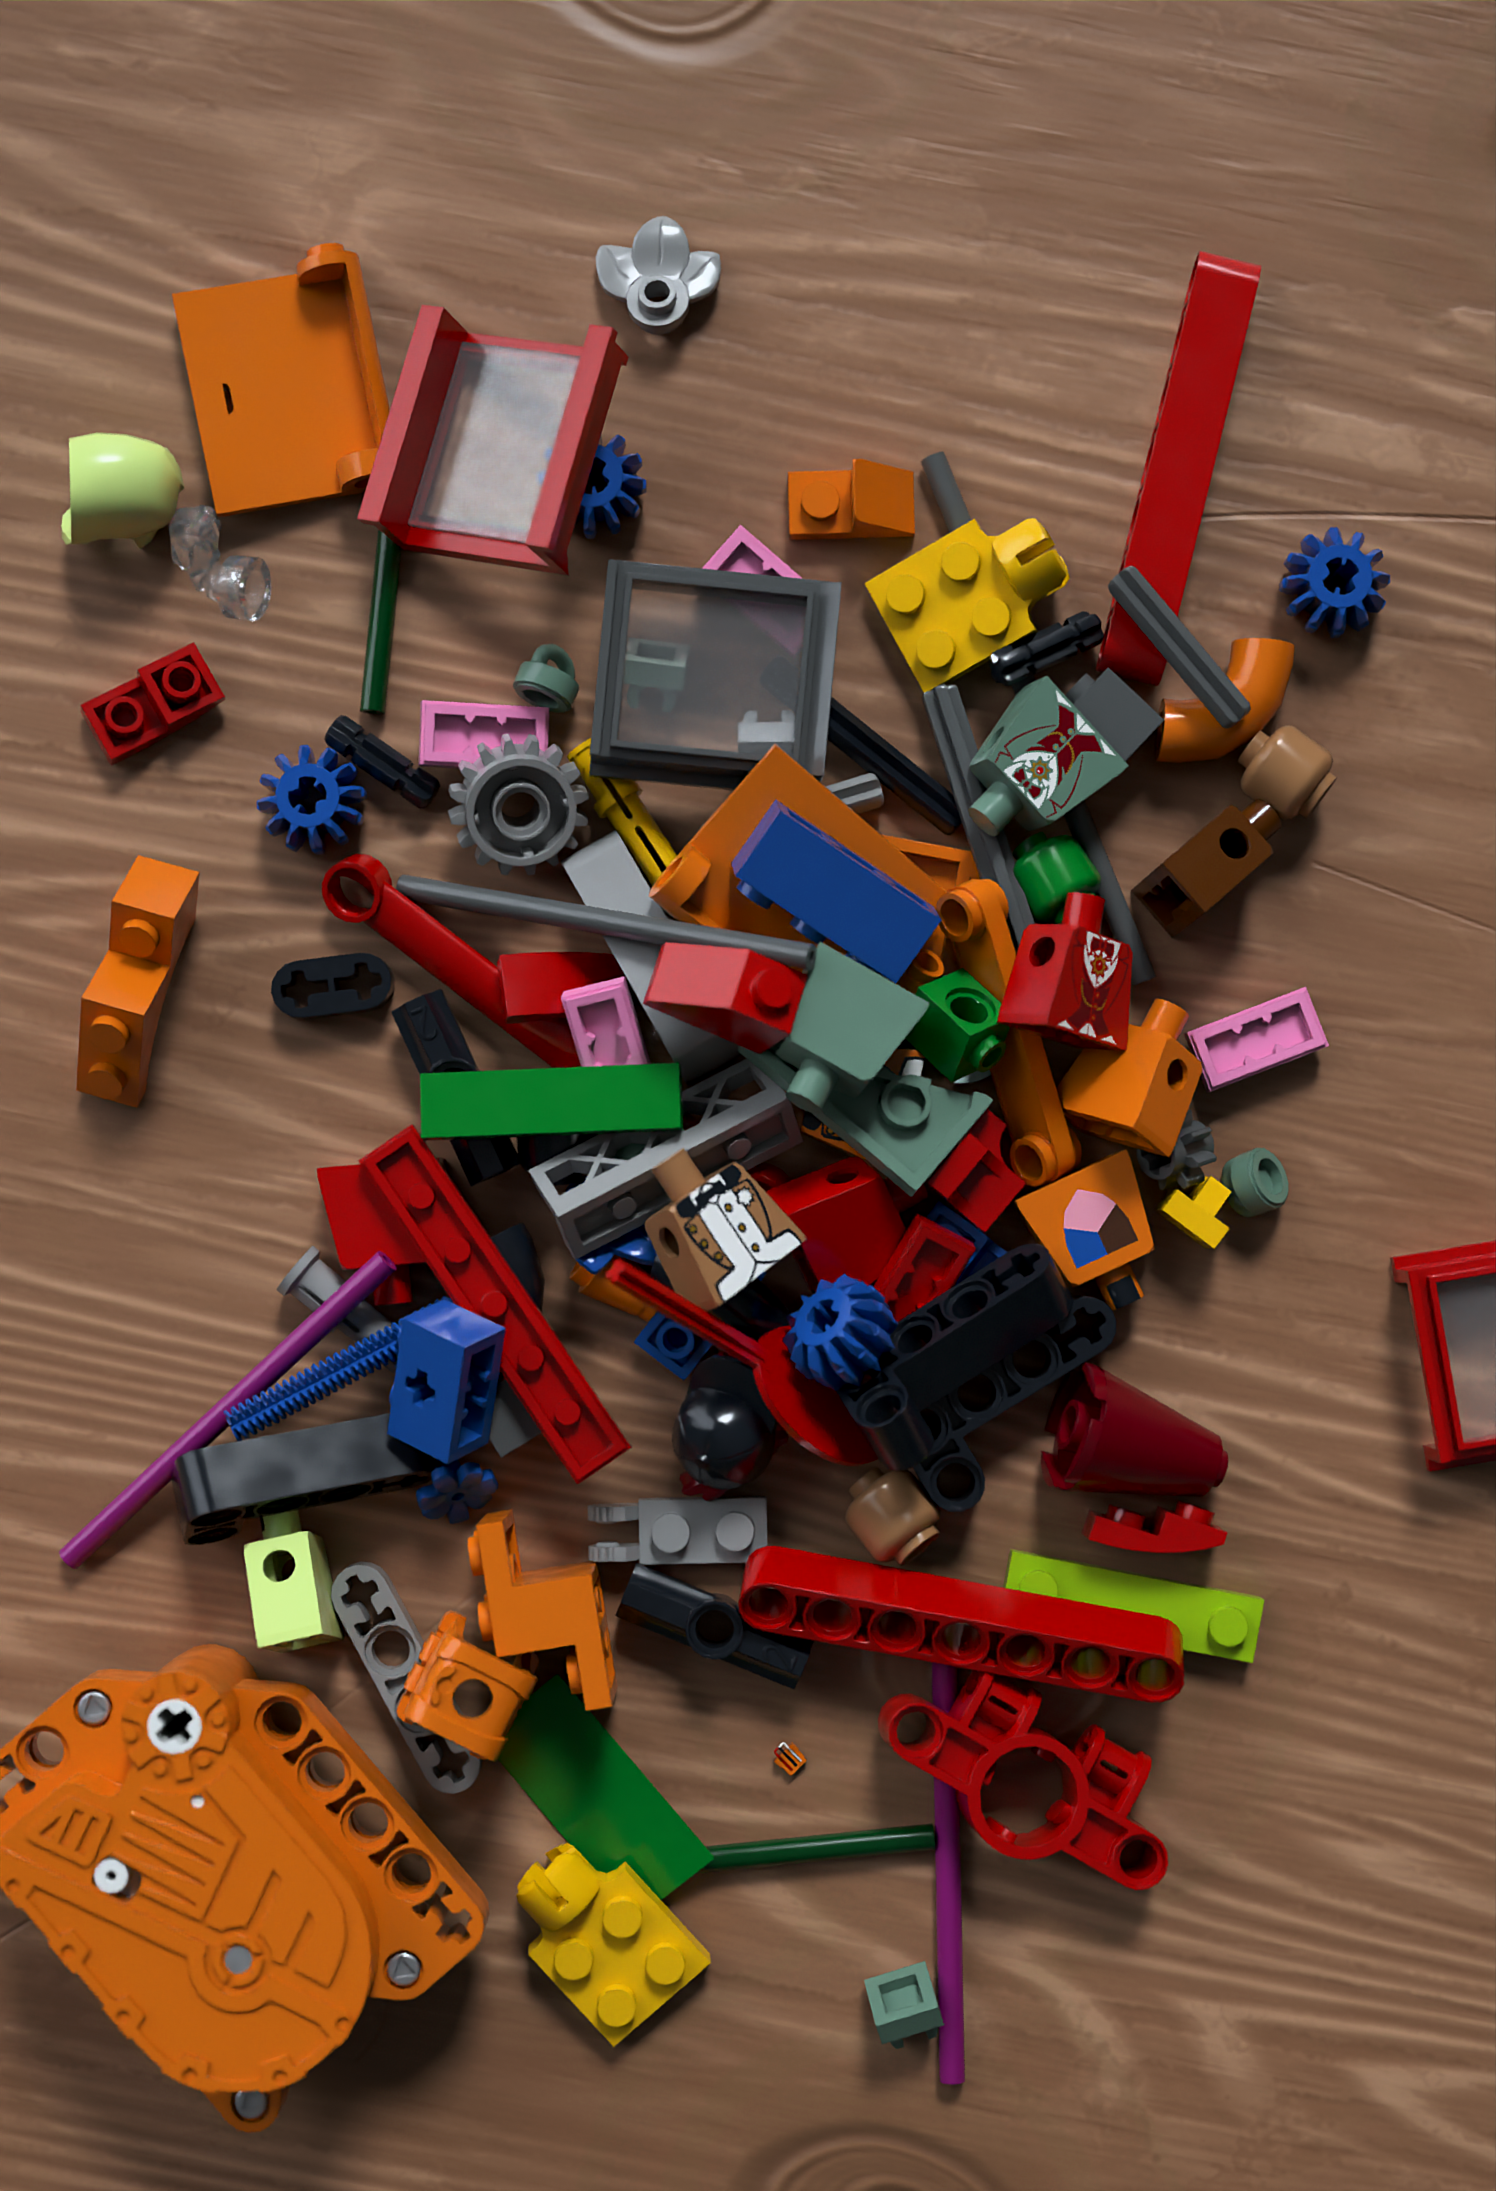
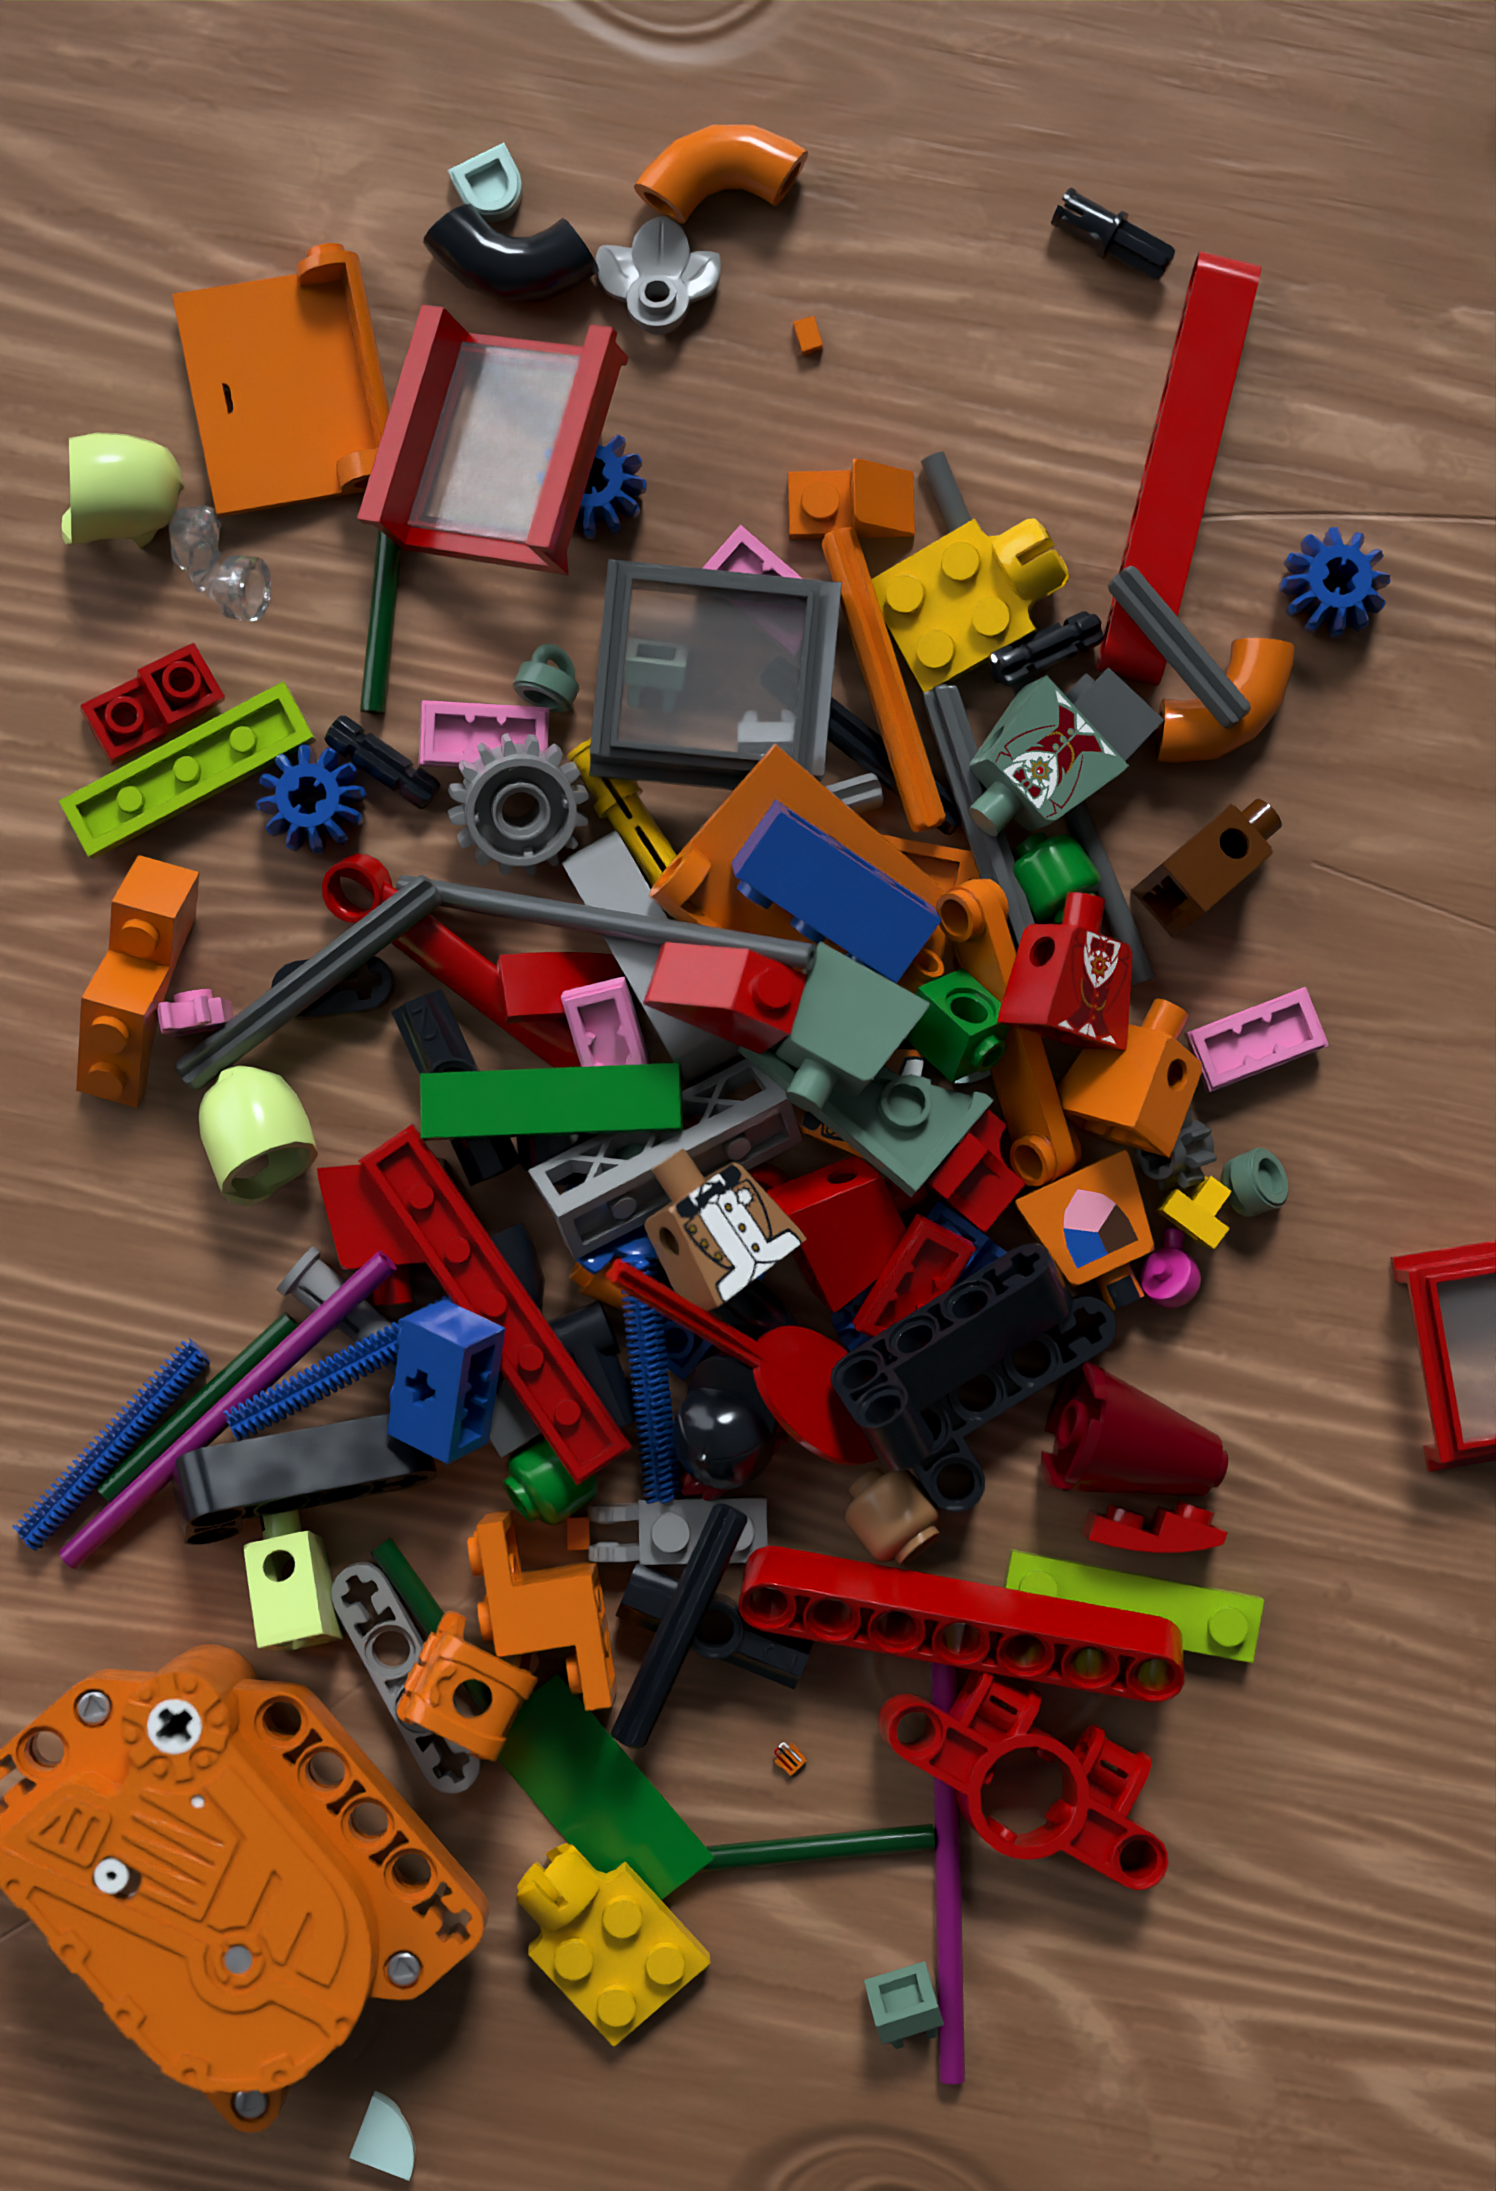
(113, 1445): none -> blue axle
(187, 770): none -> lime plate
(193, 1013): none -> bright pink plate
(196, 1407): none -> dark green piece
(253, 1116): none -> yellowish green piece
(309, 982): none -> dark grey axle
(385, 2139): none -> light aqua tile
(421, 1604): none -> dark green piece
(456, 1489): blue plant -> none
(489, 183): none -> light aqua tile
(509, 265): none -> black cylinder
(543, 1486): none -> green head
(578, 1533): none -> orange piece
(594, 1349): none -> black piece
(652, 1389): none -> blue axle
(679, 1626): none -> black axle
(720, 160): none -> orange cylinder
(808, 335): none -> orange piece
(840, 1332): blue gear -> none
(883, 680): none -> orange axle
(1113, 235): none -> black axle
(1170, 1274): none -> dark pink piece
(1287, 771): medium nougat head -> none

